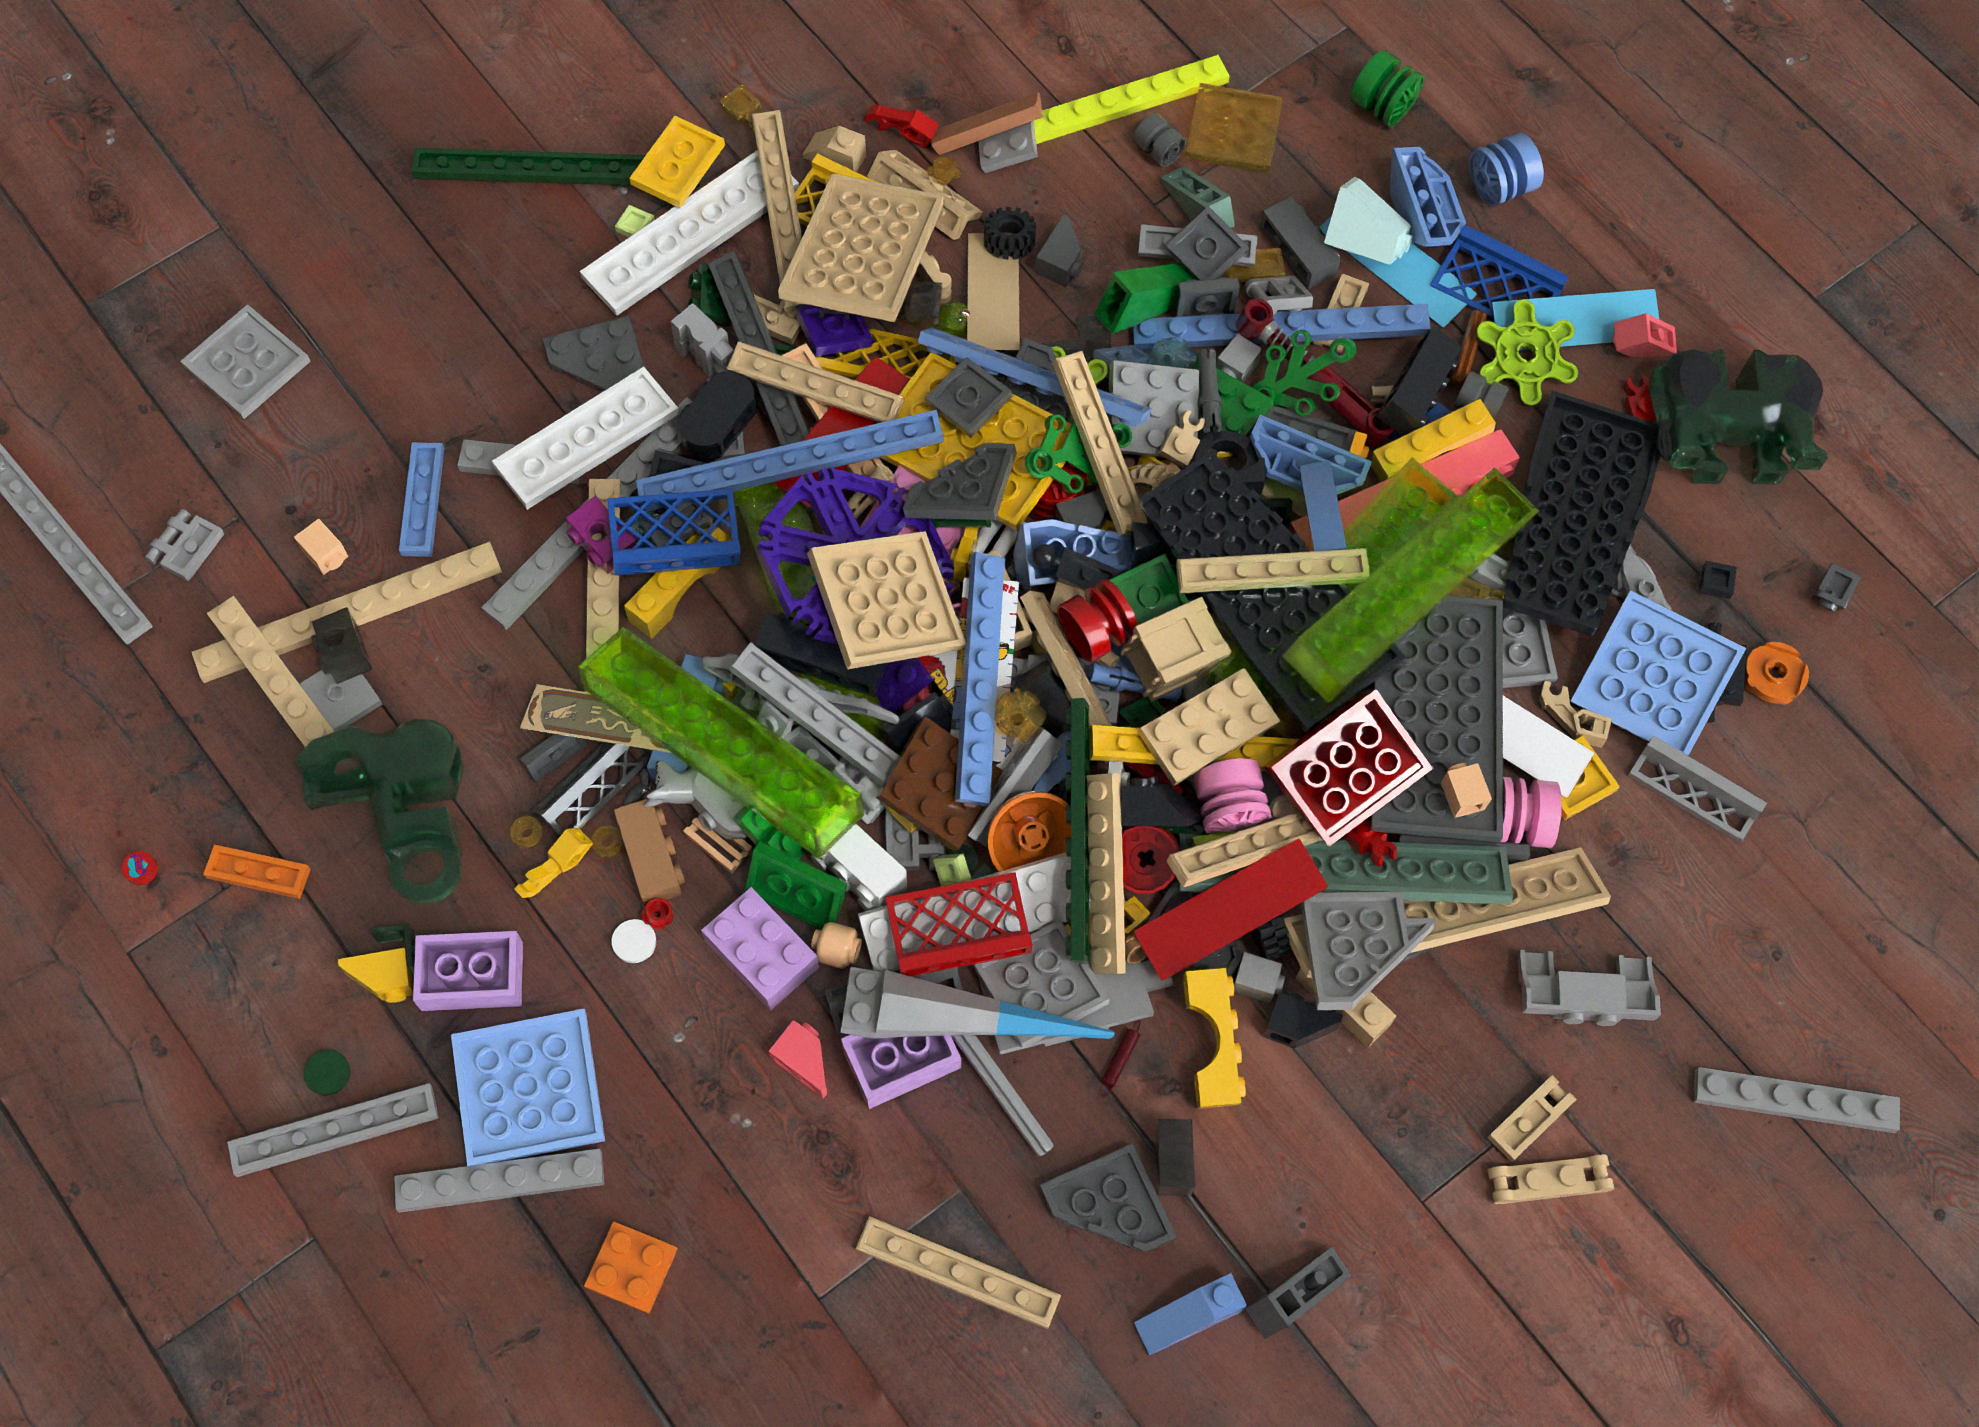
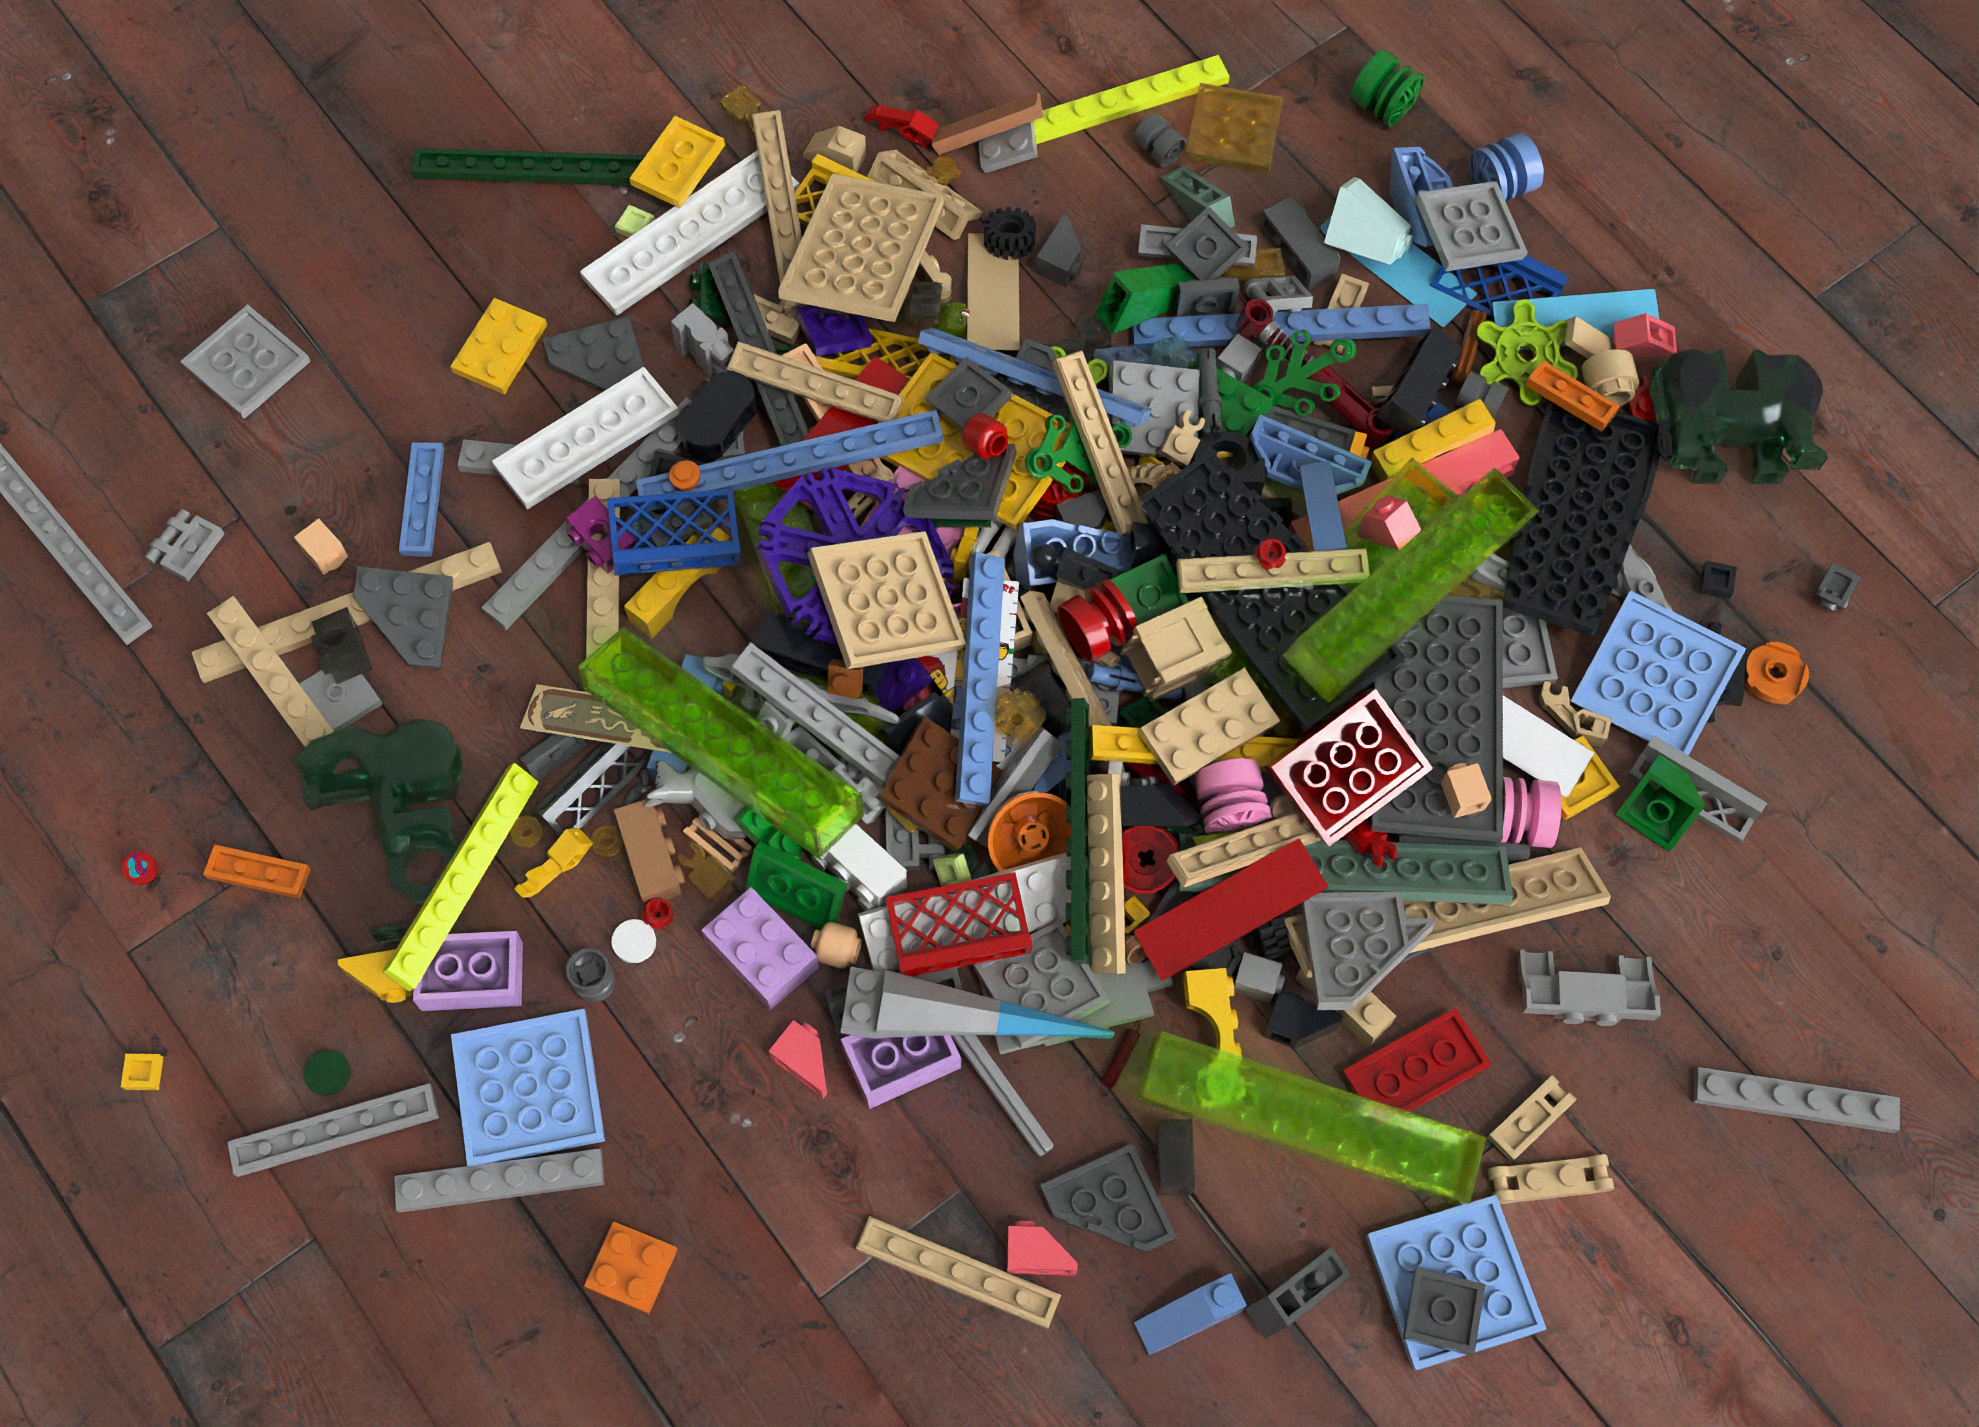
(142, 1072): none -> yellow plate
(408, 610): none -> dark grey plate
(460, 878): none -> neon yellow plate
(499, 346): none -> yellow plate
(590, 975): none -> dark grey wheel
(684, 475): none -> orange plate
(708, 873): none -> clear yellow plate
(843, 680): none -> dark orange plate
(984, 436): none -> red head
(1036, 1252): none -> coral slope
(1273, 546): none -> red plate
(1311, 1118): none -> clear neon green brick
(1389, 523): none -> coral slope
(1420, 1064): none -> red plate
(1444, 1311): none -> dark grey plate
(1465, 1244): none -> light blue plate
(1471, 226): none -> light grey plate
(1572, 395): none -> orange plate
(1586, 338): none -> tan tile
(1612, 375): none -> tan piece
(1663, 803): none -> green slope

